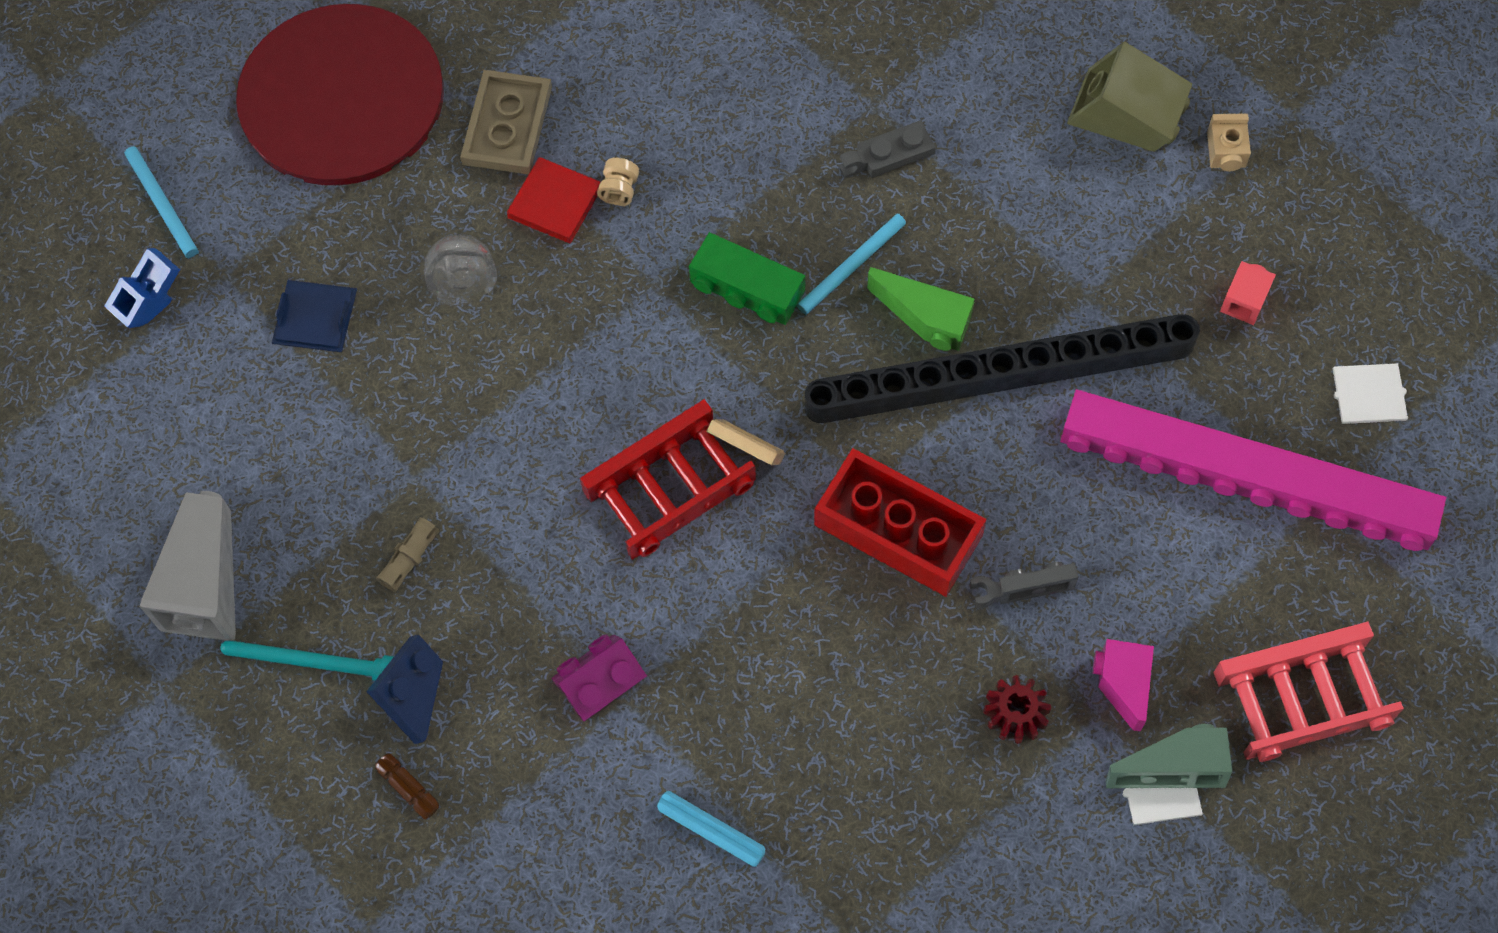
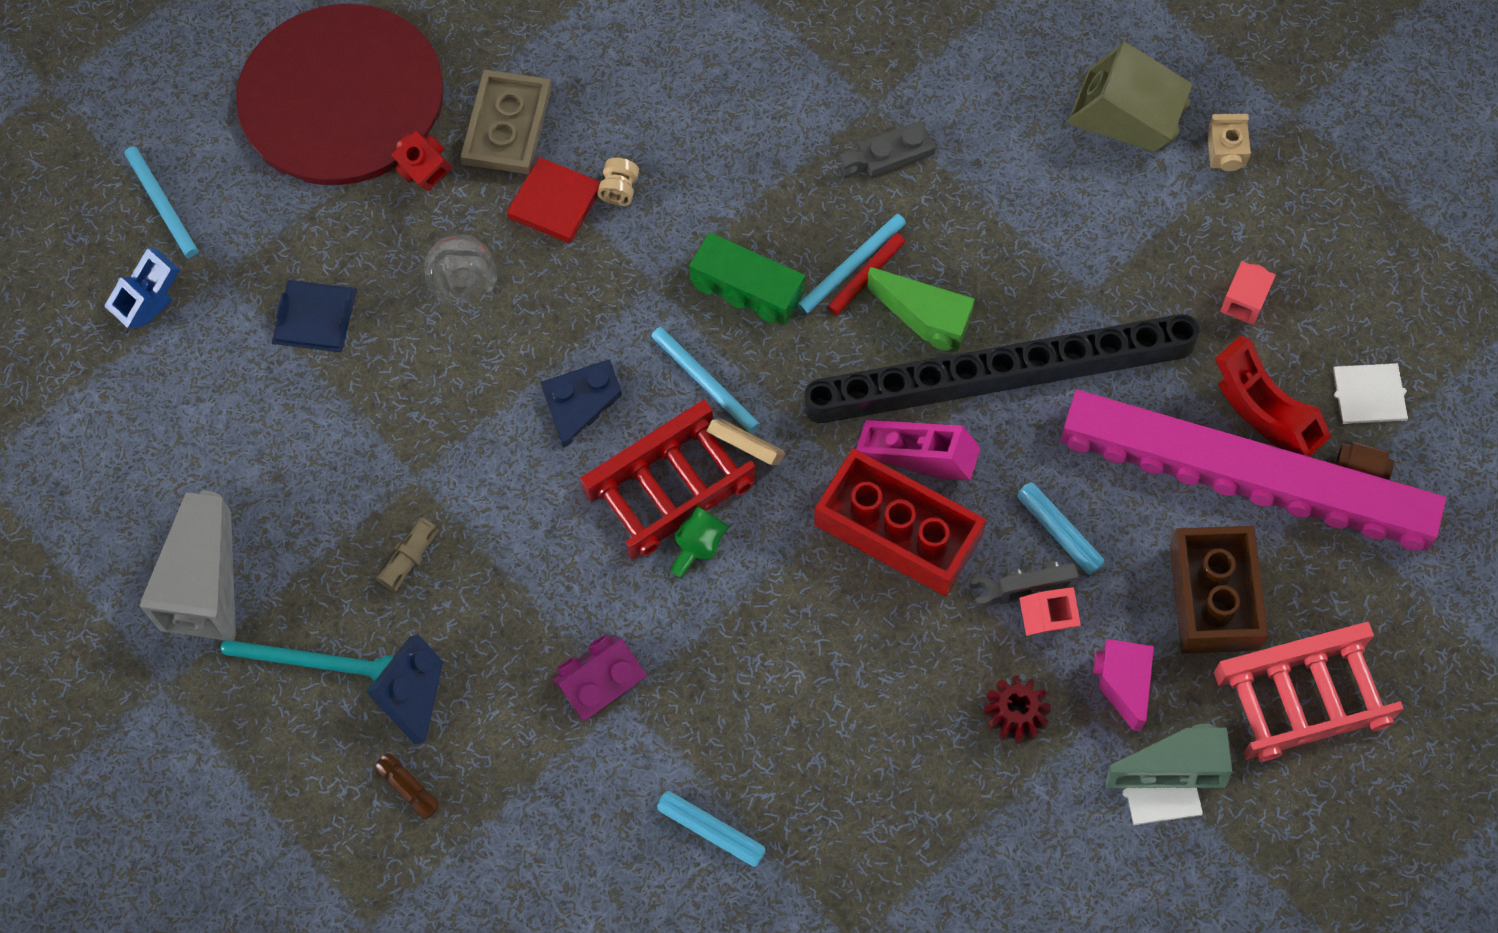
(421, 160): none -> red brick
(580, 397): none -> dark blue wing
(698, 539): none -> green piece
(705, 380): none -> medium azure bar
(860, 280): none -> red bar
(921, 447): none -> dark pink slope
(1050, 611): none -> coral brick
(1060, 528): none -> medium azure axle
(1218, 589): none -> reddish brown brick
(1264, 405): none -> red arch
(1365, 459): none -> reddish brown brick

